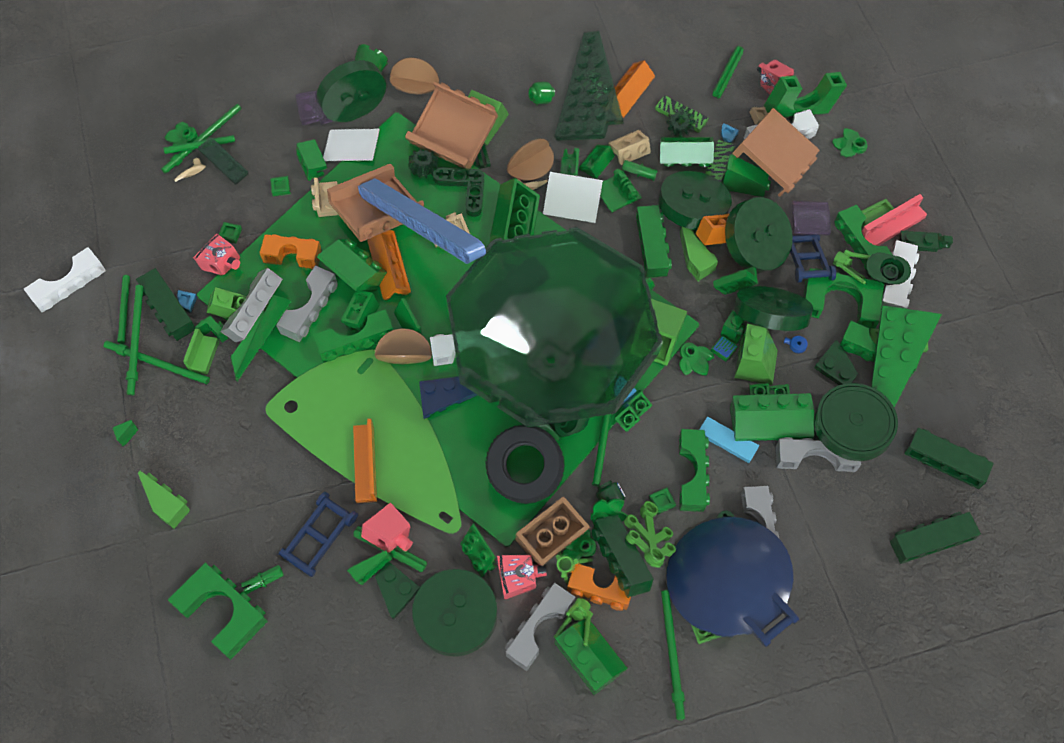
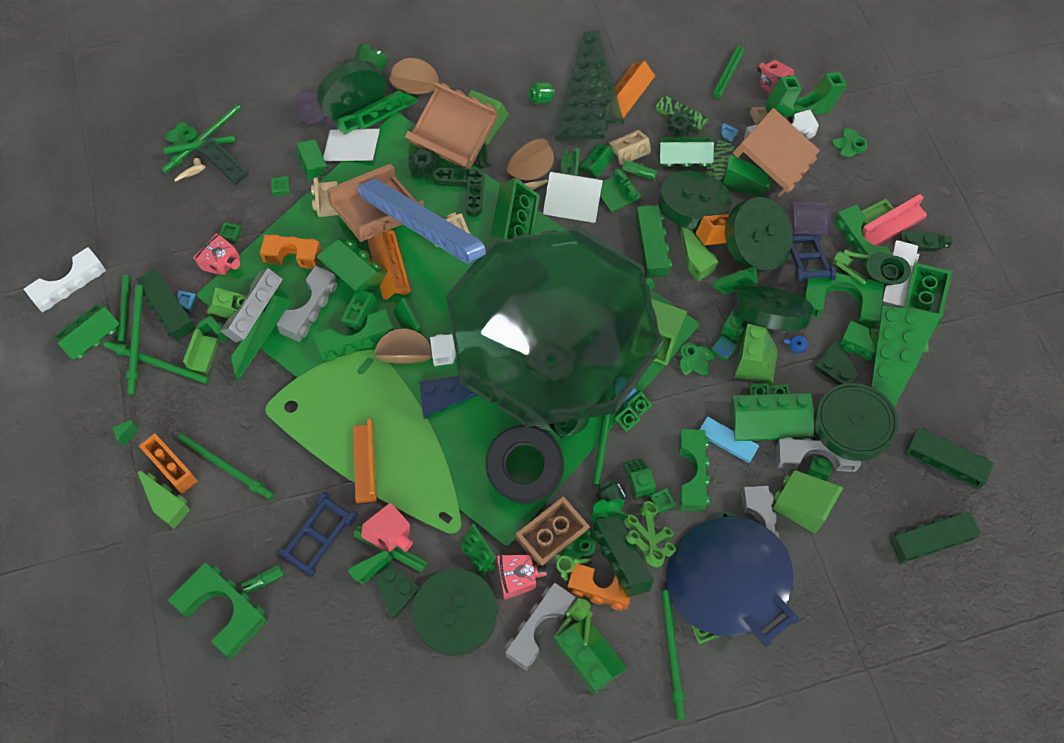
(86, 331): none -> green slope
(168, 463): none -> orange brick
(254, 485): none -> green bar
(375, 112): none -> green wedge
(639, 478): none -> green slope
(806, 500): none -> bright green slope
(820, 468): none -> green bracket
(928, 289): none -> green slope

